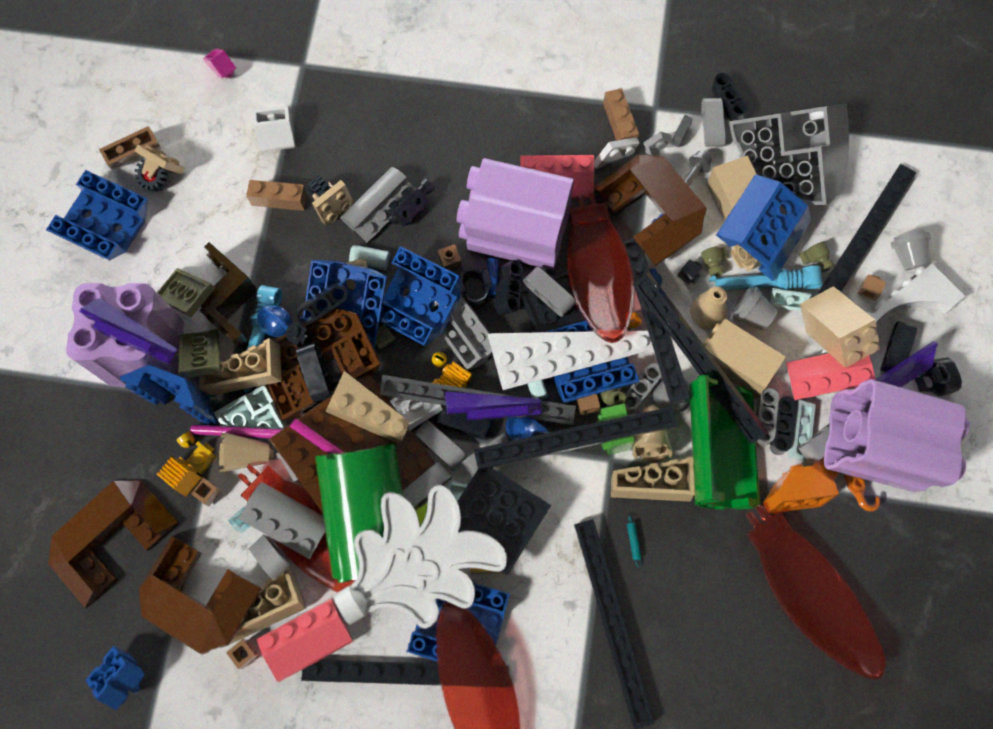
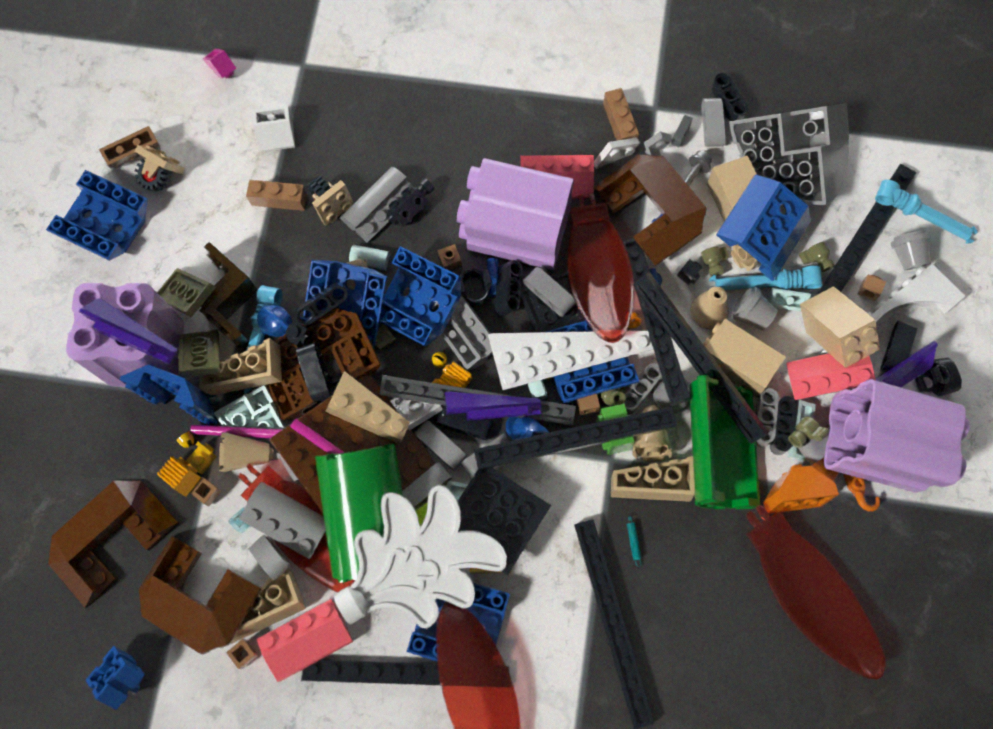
(805, 430): none -> olive piece
(891, 194): none -> medium azure piece

